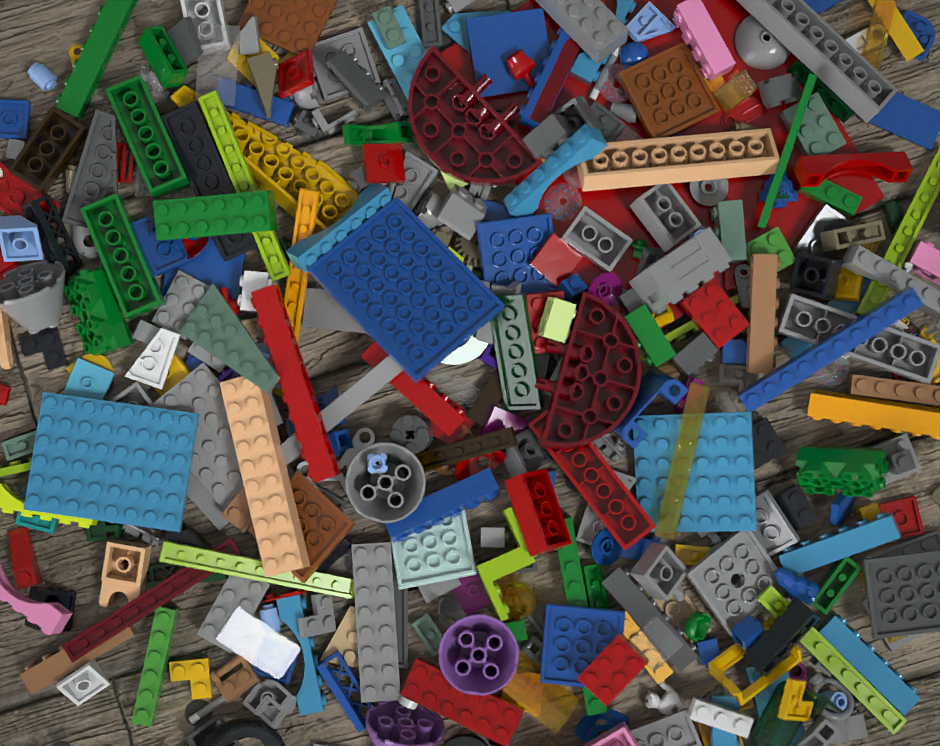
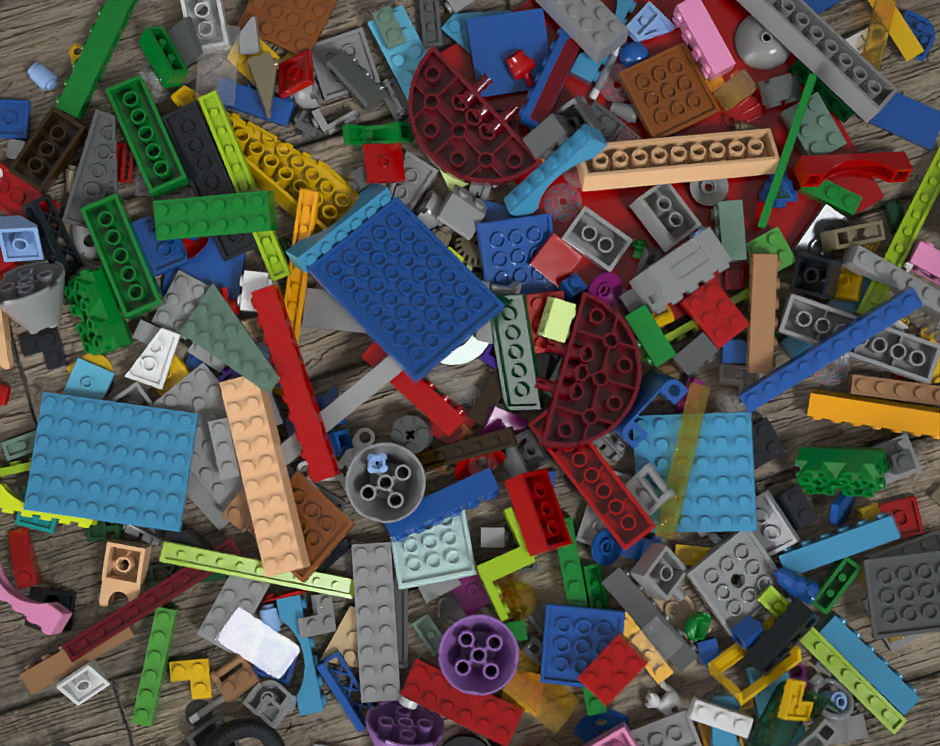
(224, 448): none -> light grey arch
(645, 493): none -> light grey plate
(743, 284): light grey piece -> none

